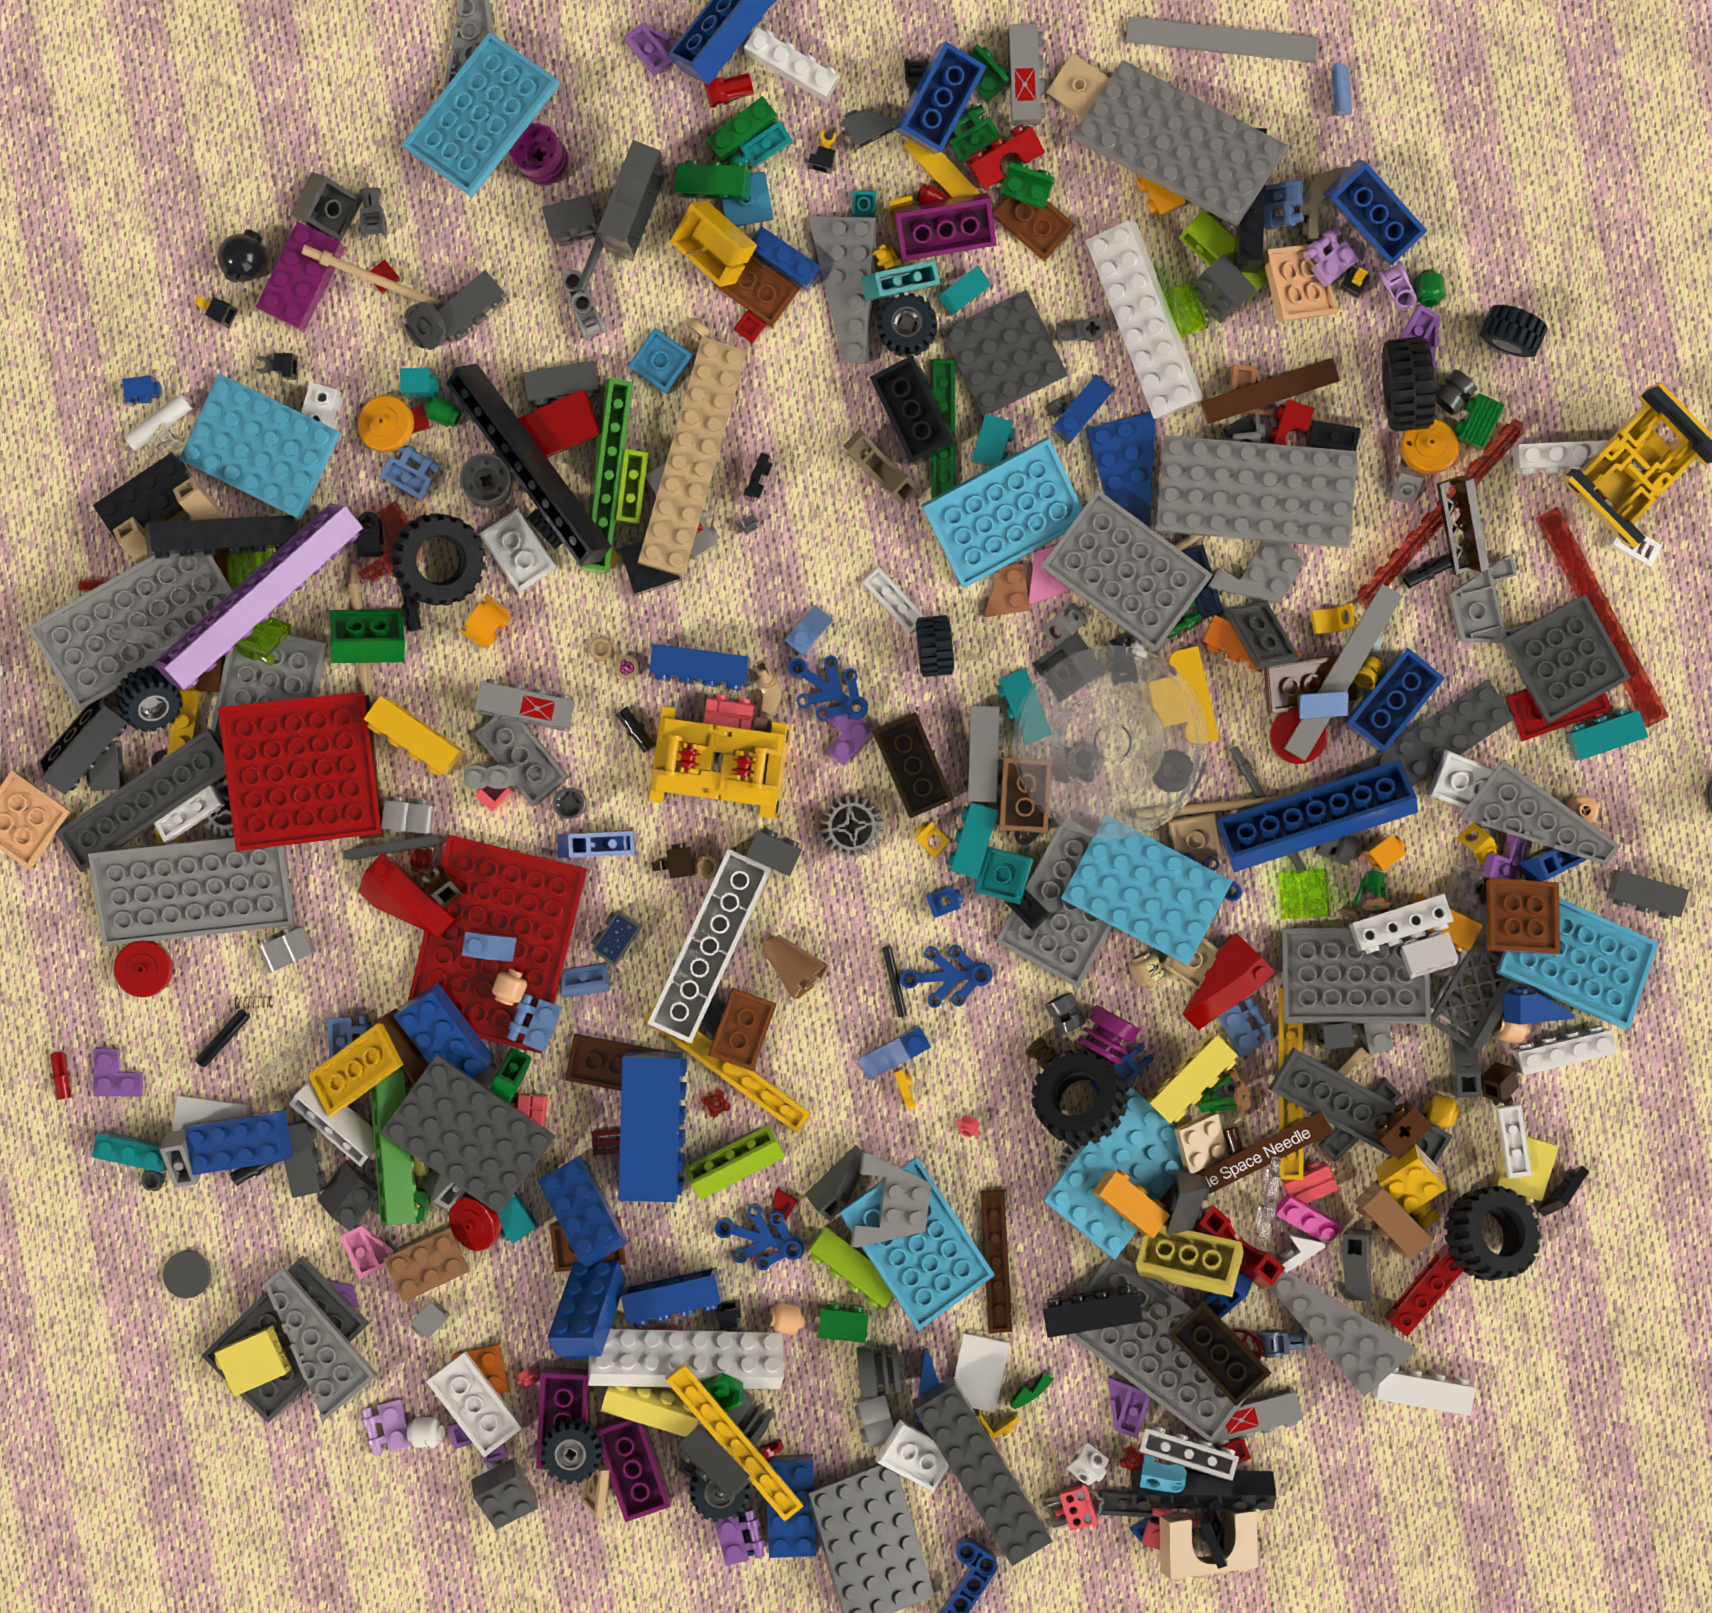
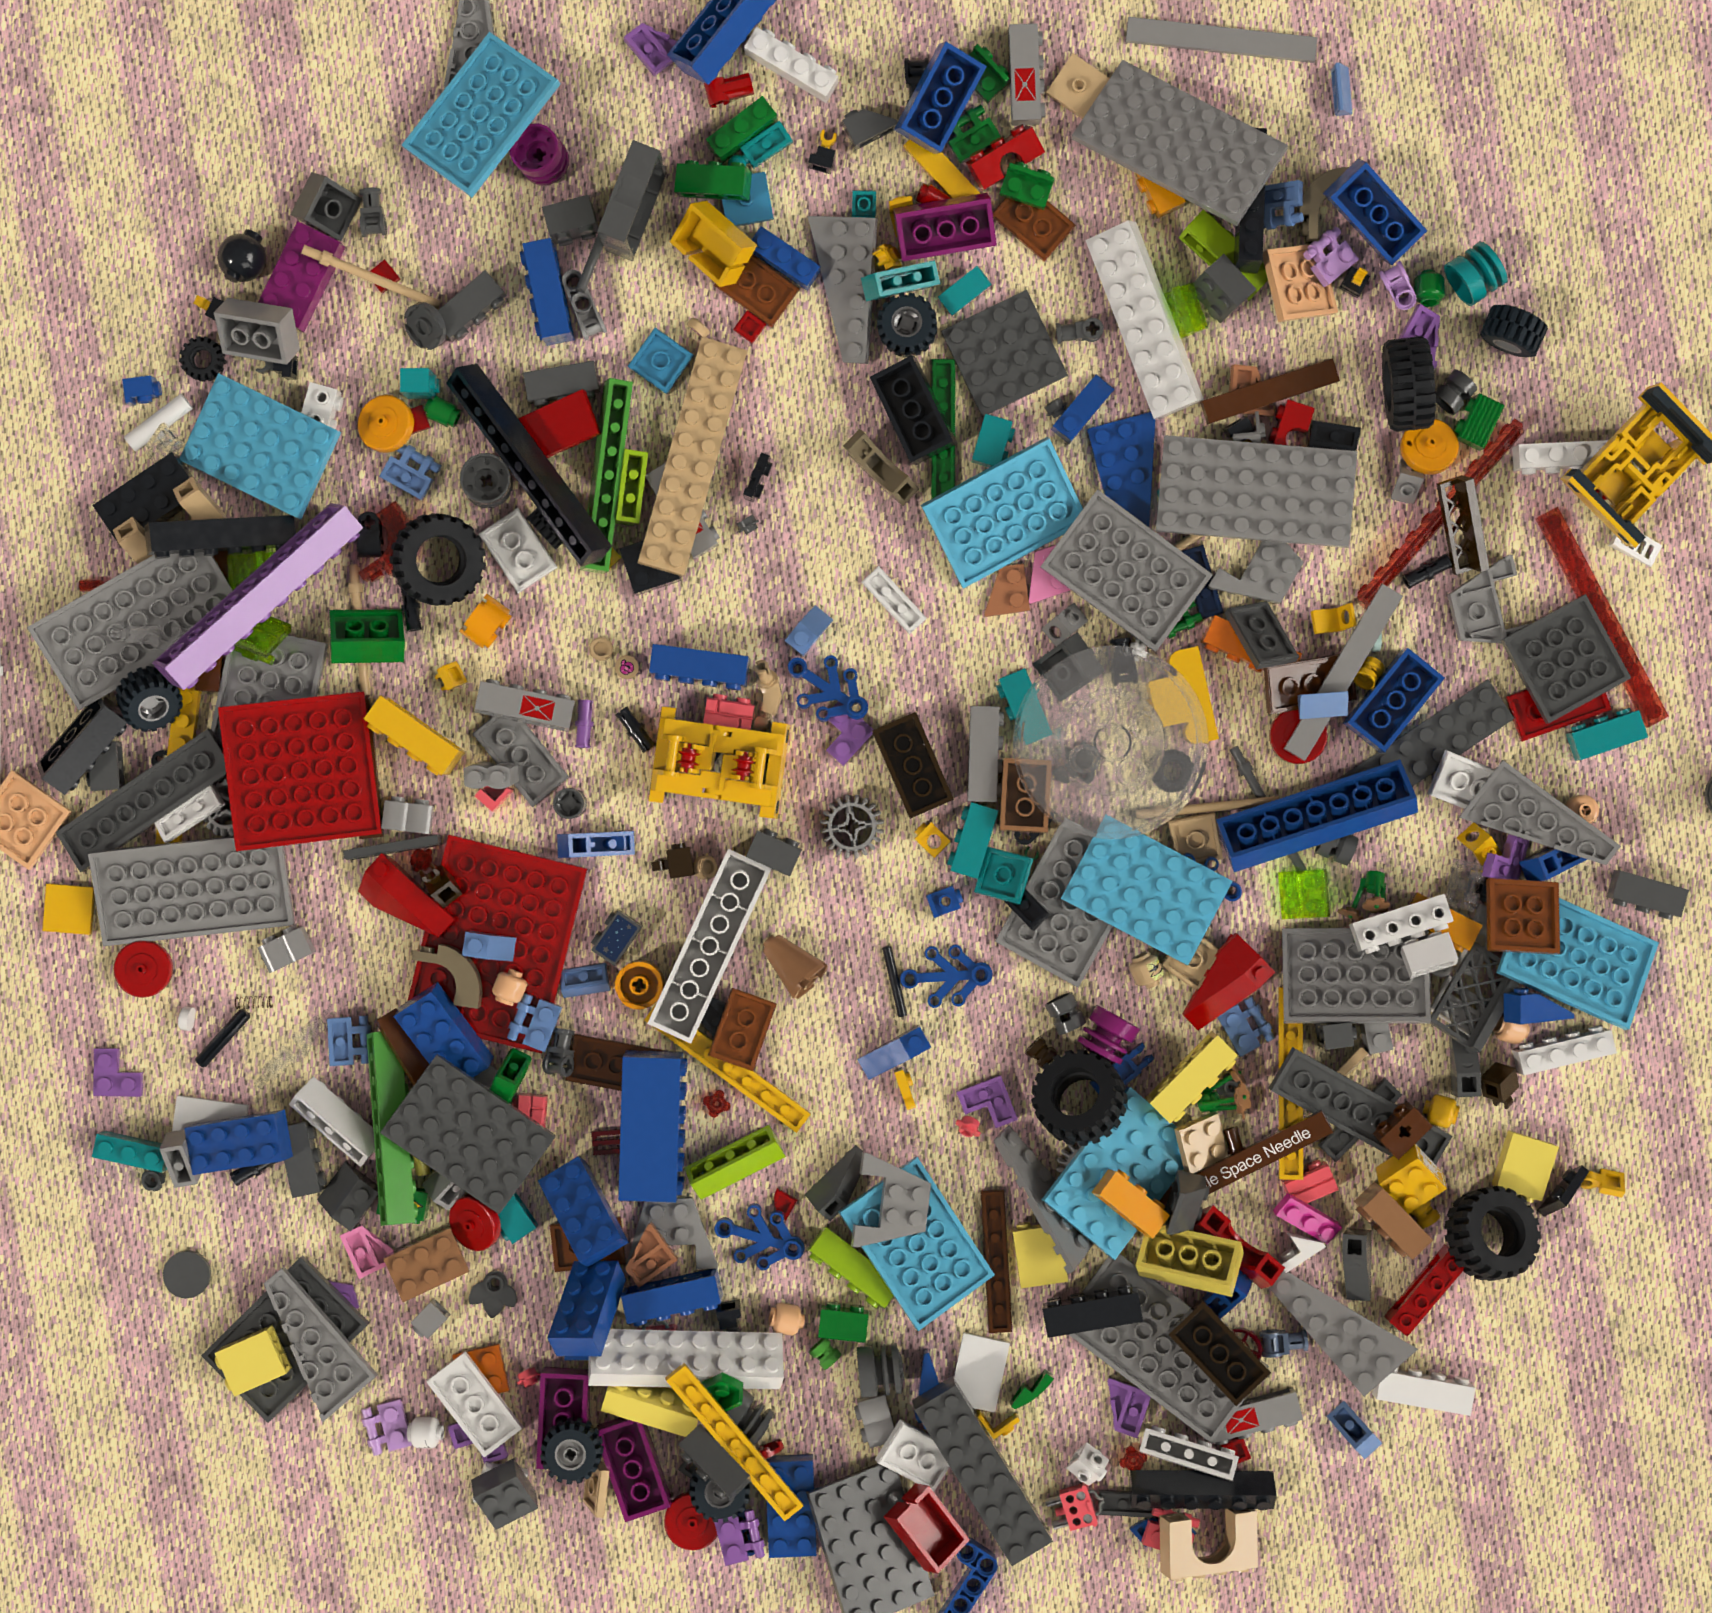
(60, 1075): red axle -> none
(68, 909): none -> yellow tile
(186, 1018): none -> white tile
(192, 349): none -> black tyre
(257, 331): none -> light grey brick
(355, 1069): yellow plate -> none
(451, 676): none -> yellow tile
(463, 969): none -> dark tan arch
(493, 1297): none -> dark grey plate
(548, 292): none -> blue brick
(560, 1054): none -> dark grey connector
(584, 723): none -> medium lavender pin
(627, 990): none -> light orange brick
(650, 1256): none -> nougat wing
(678, 1225): none -> light grey wing
(686, 1526): none -> red wheel
(825, 1353): none -> bright green wheel
(926, 1528): none -> red piece
(934, 646): black wheel -> none
(989, 1094): none -> medium lavender plate
(1036, 1257): none -> light yellow brick
(1037, 1182): none -> light grey wing
(1162, 1476): medium azure leg -> none
(1213, 1533): black wing -> none
(1267, 1212): clear piece -> none
(1354, 1430): none -> medium blue slope
(1384, 851): light orange brick -> none
(1475, 273): none -> teal wheel
(1513, 1140): white tile -> none
(1608, 1181): none -> yellow plate

